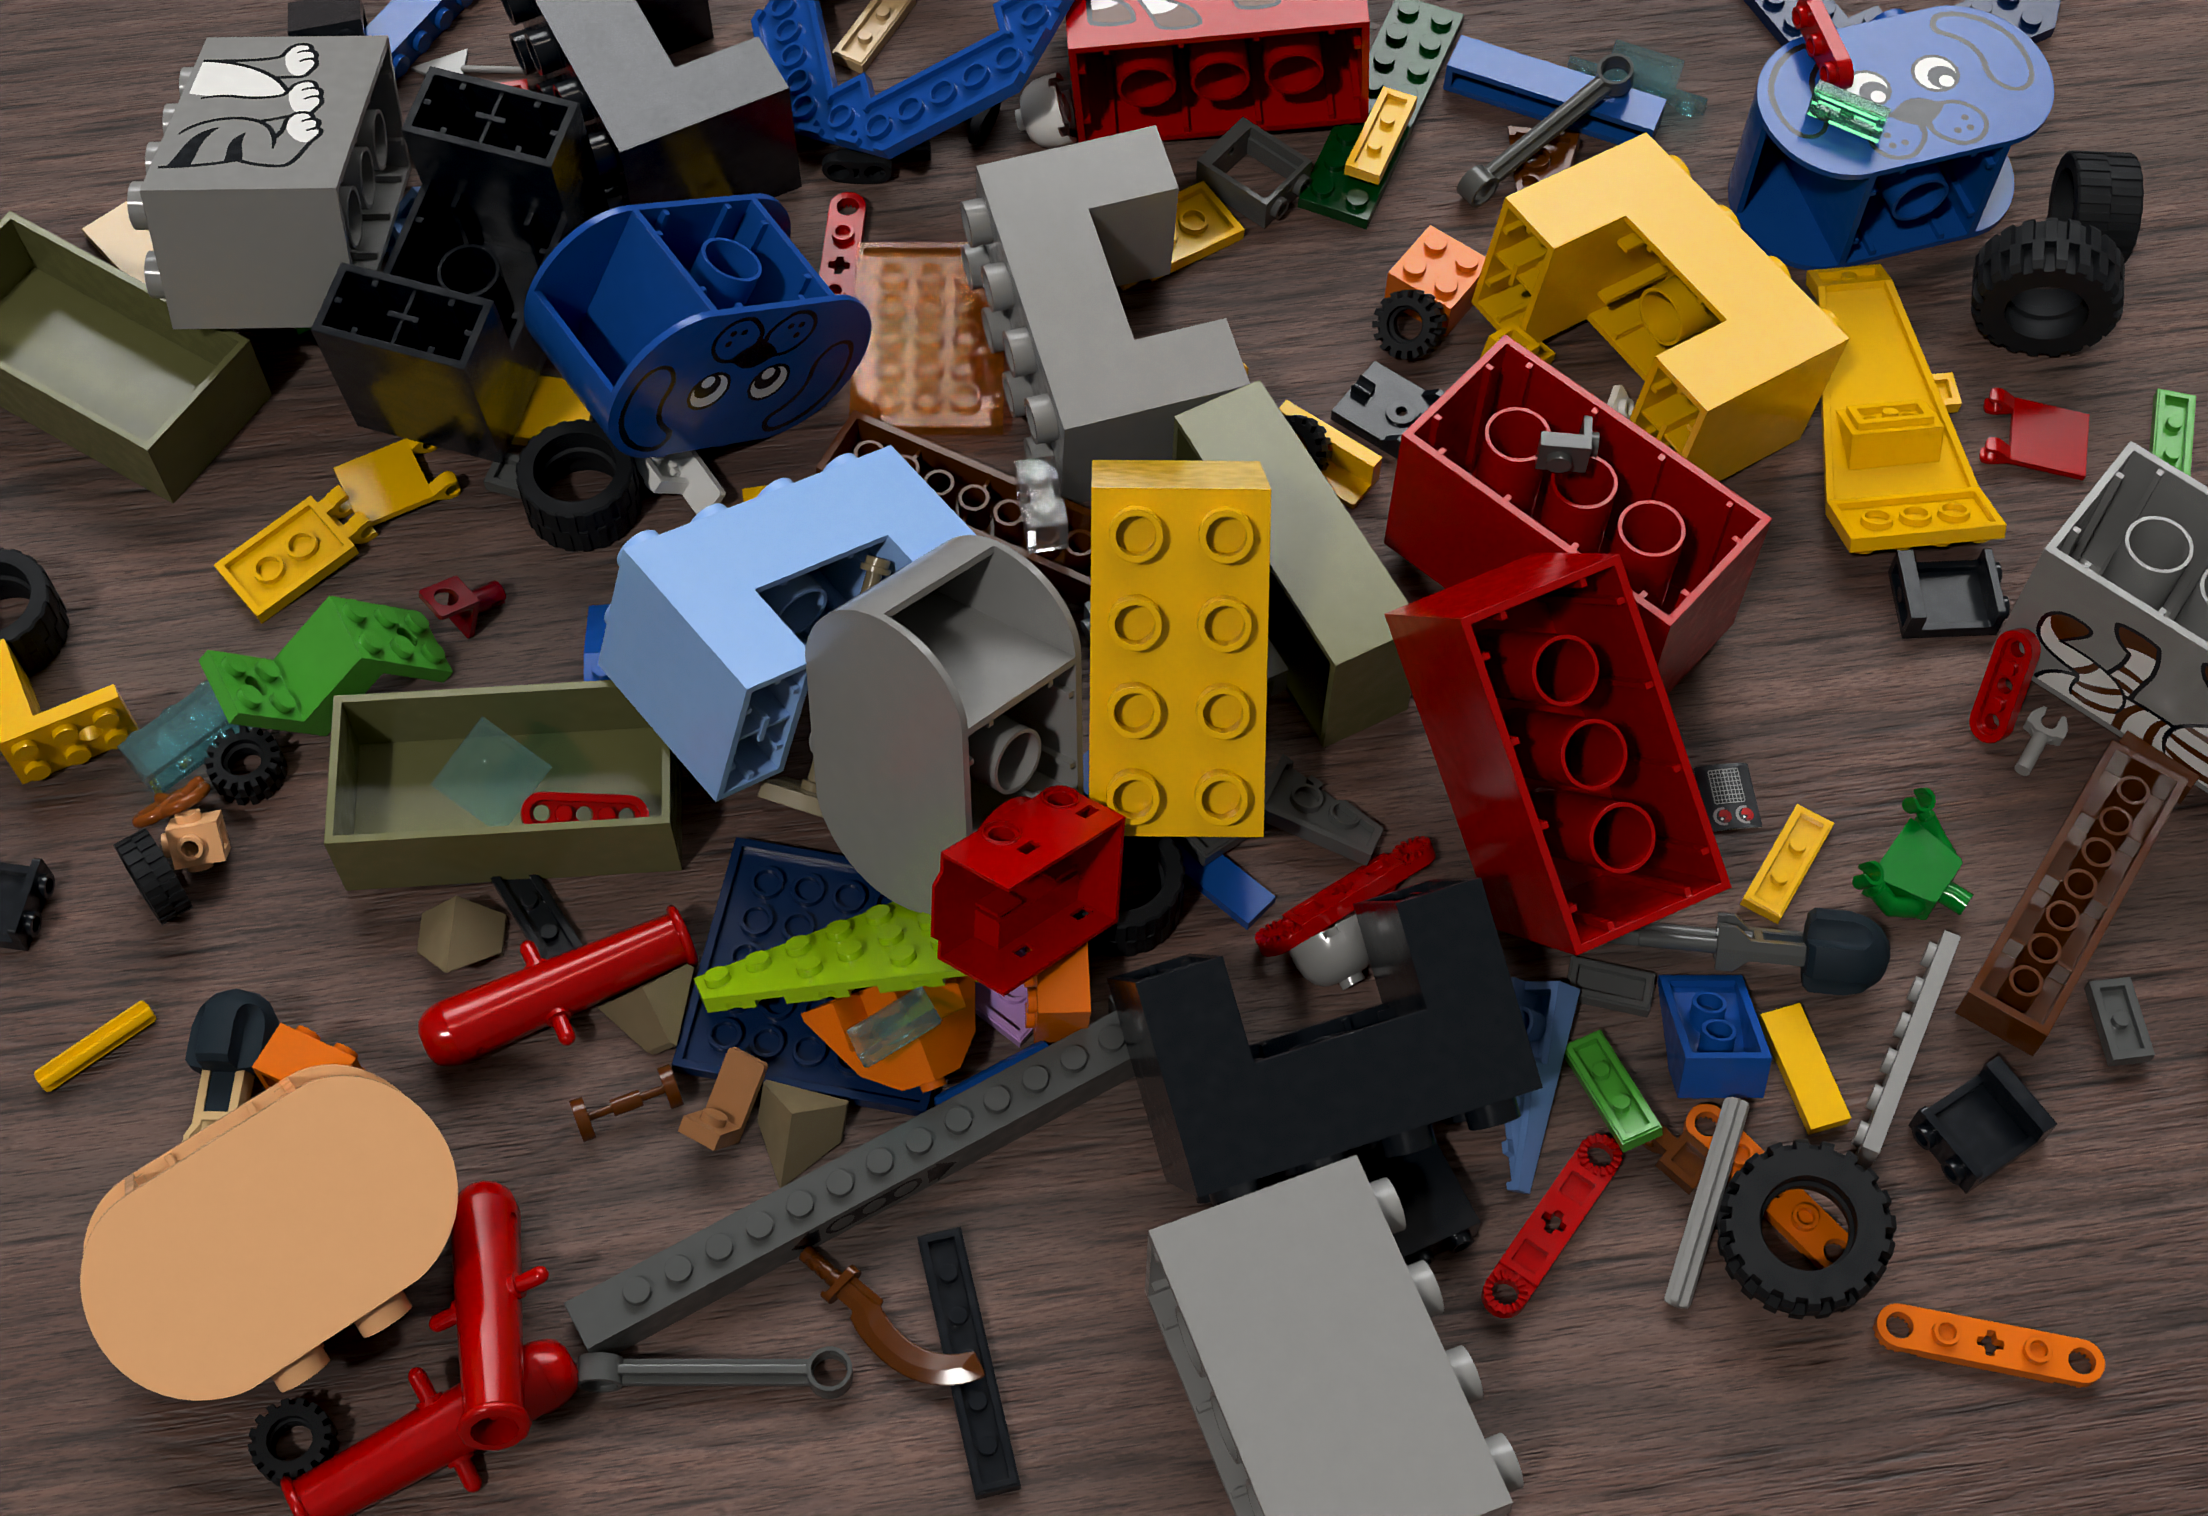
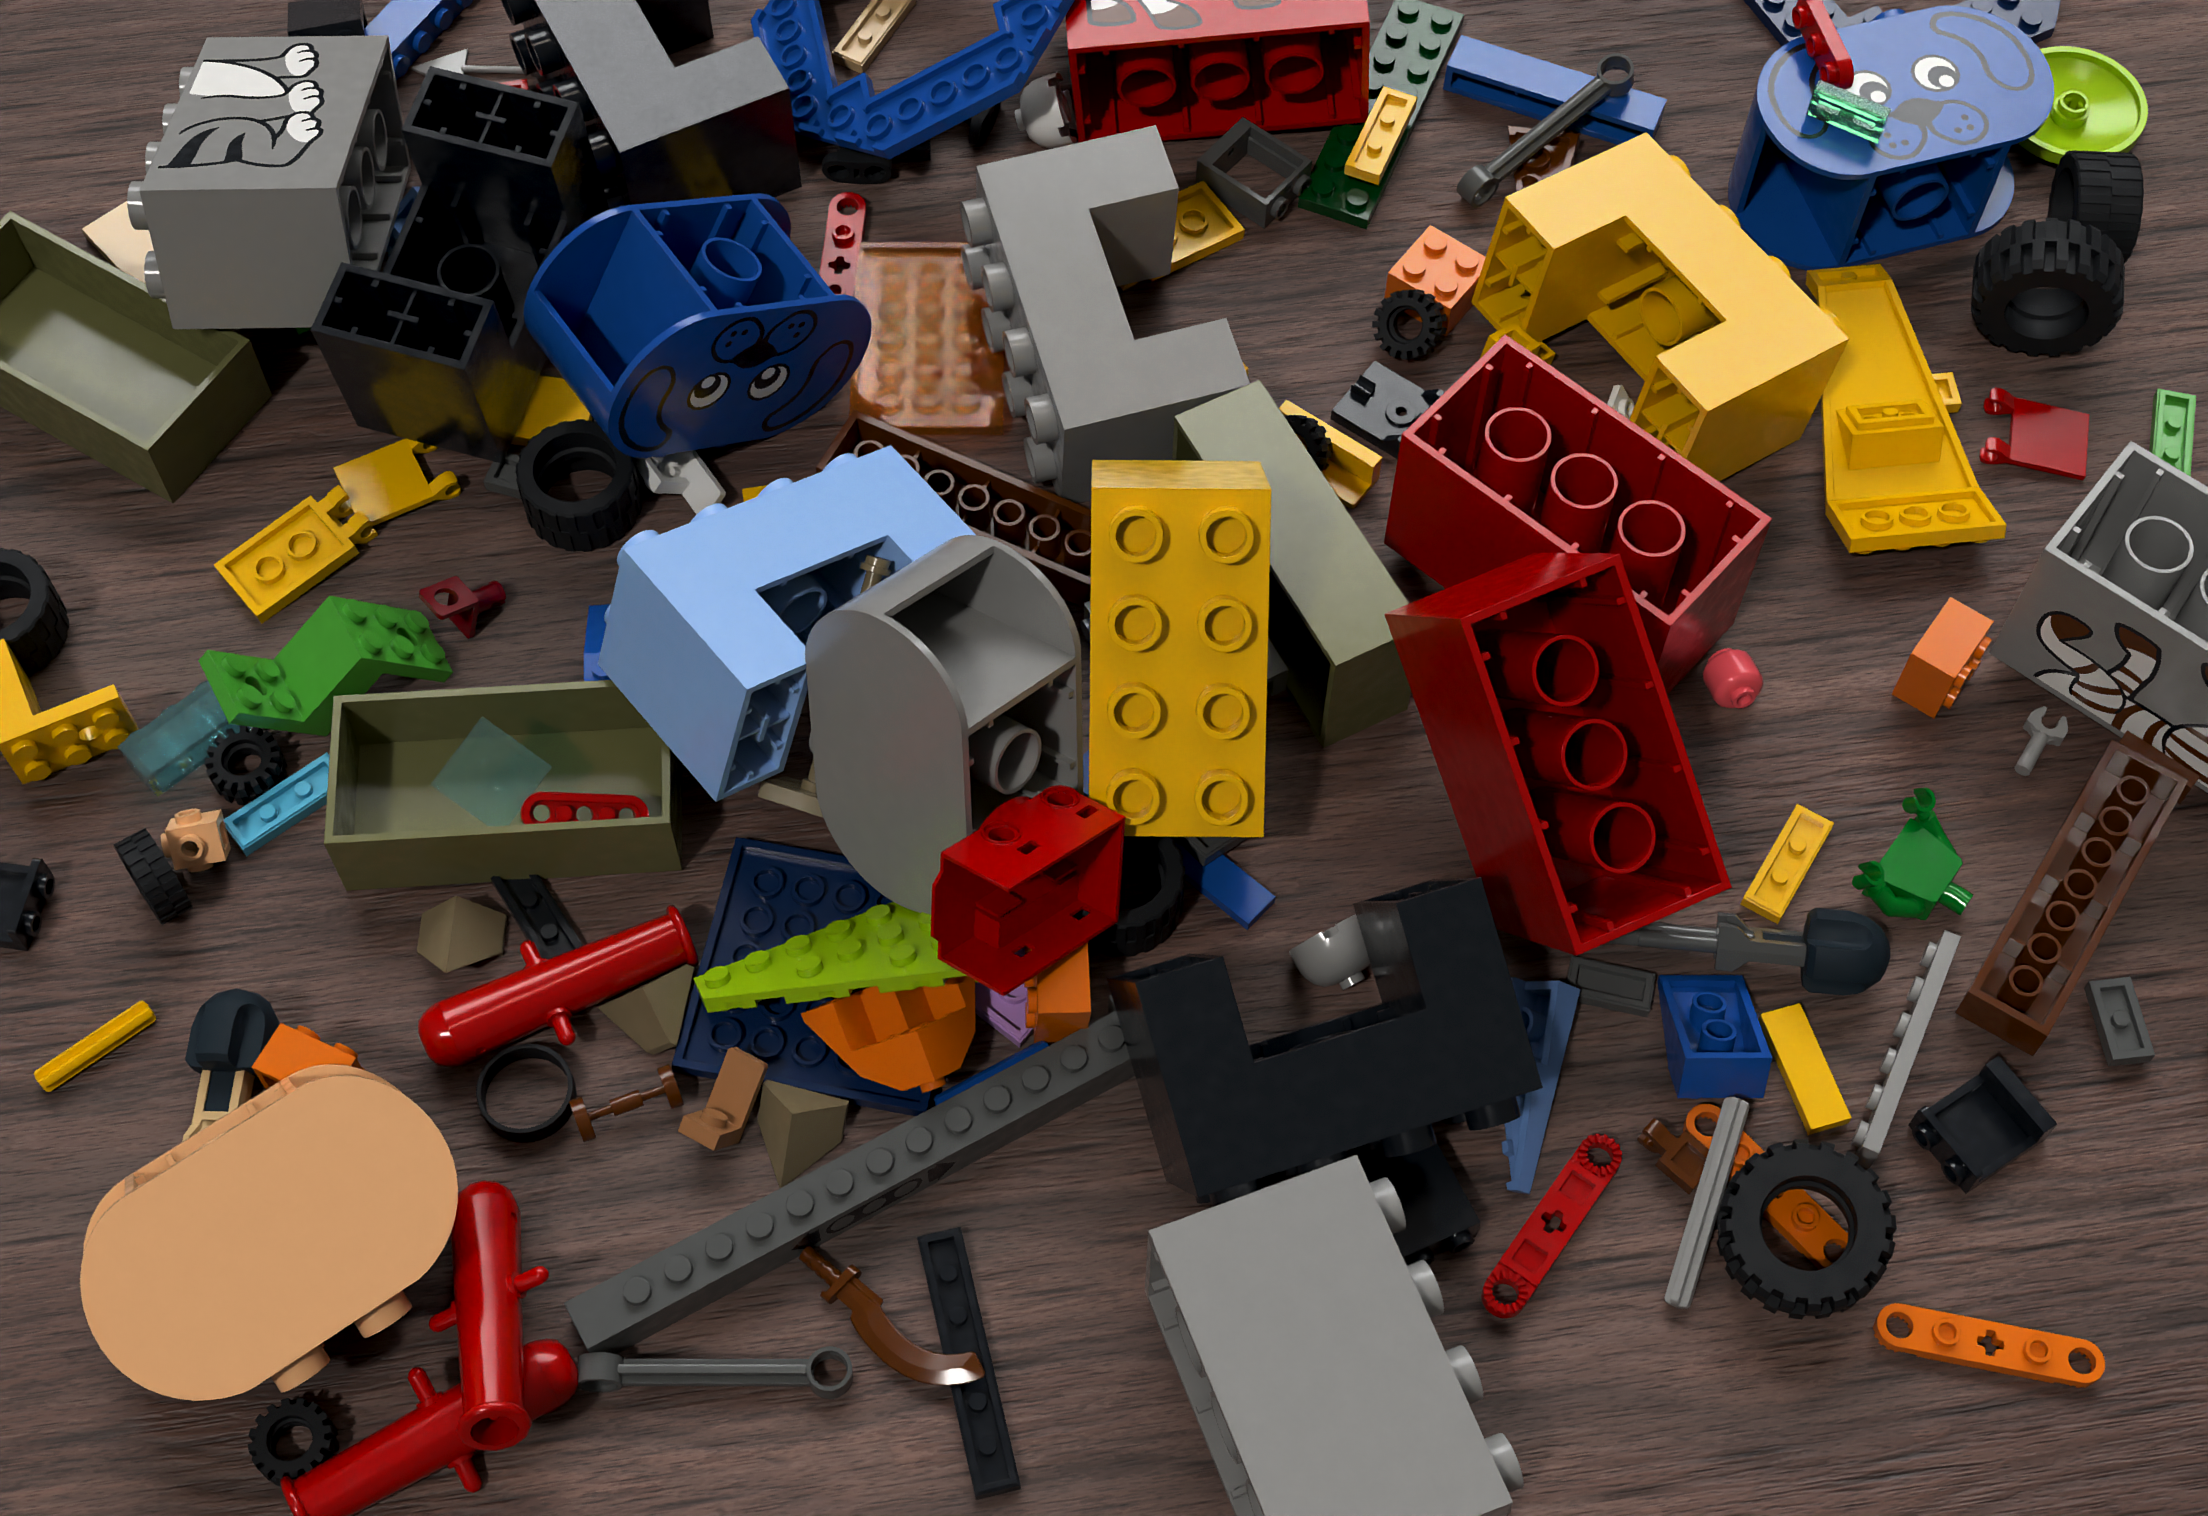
(172, 803): dark orange piece -> none
(280, 807): none -> medium azure tile
(507, 1057): none -> black tyre
(893, 1026): clear light blue tile -> none
(1045, 515): clear brick -> none
(1310, 813): dark grey wing -> none
(1337, 899): red piece -> none
(1567, 451): dark grey bracket -> none
(1612, 1091): bright green tile -> none
(1653, 74): clear light blue bracket -> none
(1728, 796): black sticker -> none
(1732, 678): none -> coral head
(1944, 658): none -> orange brick
(1948, 596): black panel -> none
(1994, 695): red plate -> none
(2093, 106): none -> lime dish

